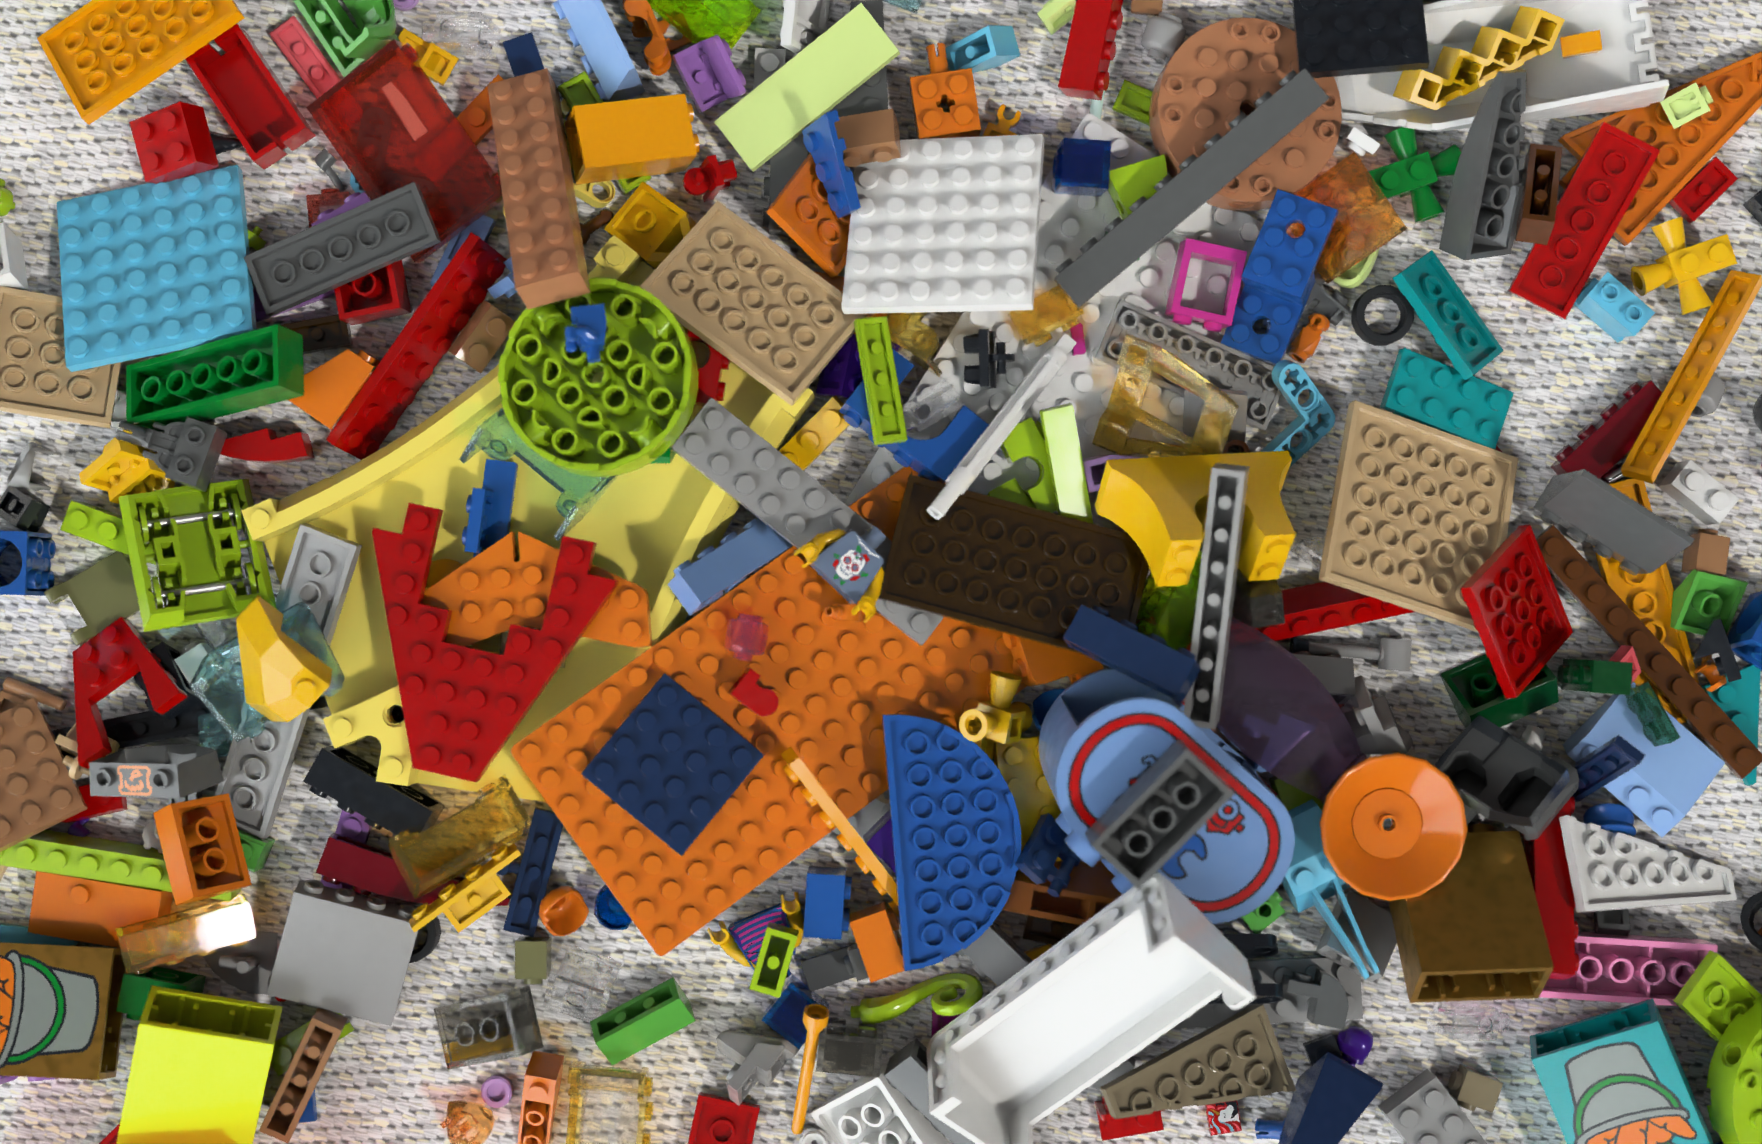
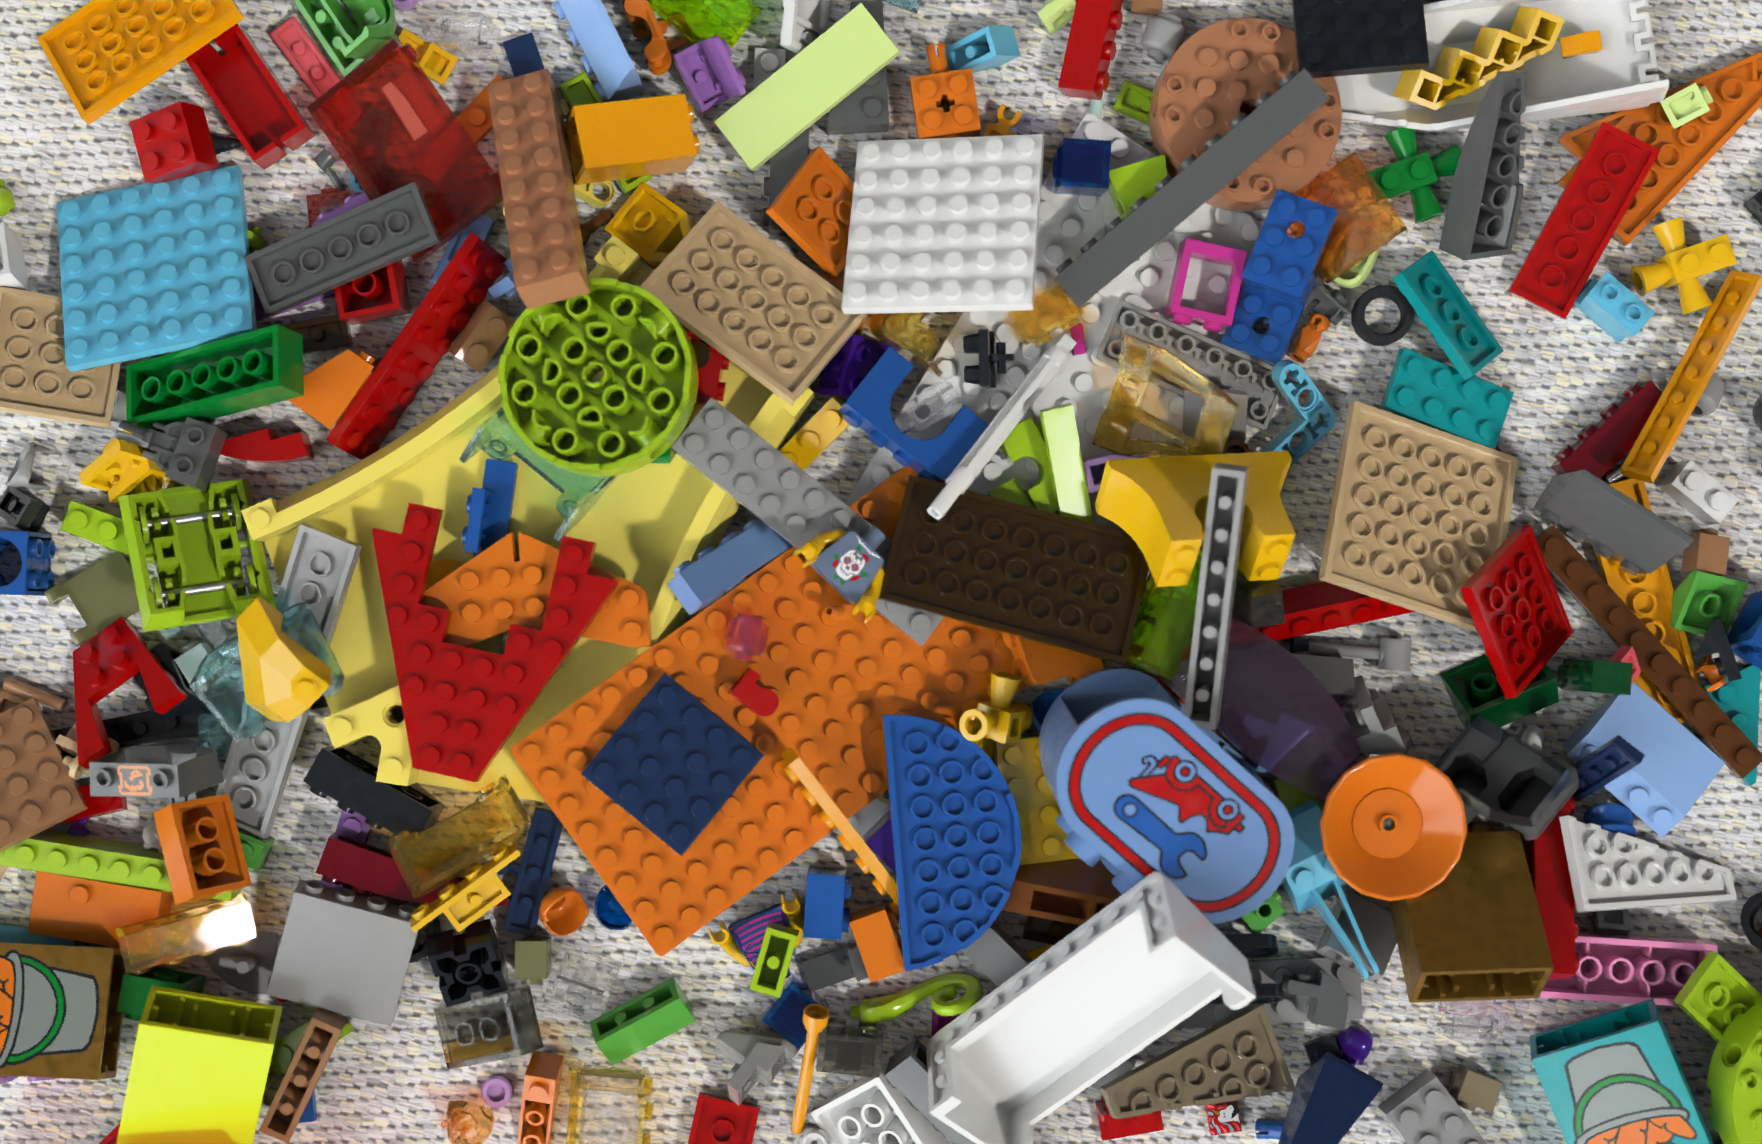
(468, 963): none -> black brick
(589, 331): blue piece -> none
(710, 177): red hips -> none
(827, 152): blue wing -> none
(869, 137): medium nougat brick -> none
(880, 380): lime tile -> none
(1041, 852): dark blue plate -> none
(1132, 653): dark blue brick -> none
(1158, 813): dark grey brick -> none
(1360, 142): white plate -> none
(1539, 194): reddish brown brick -> none
(1651, 714): clear green plate -> none
(1703, 190): red plate -> none

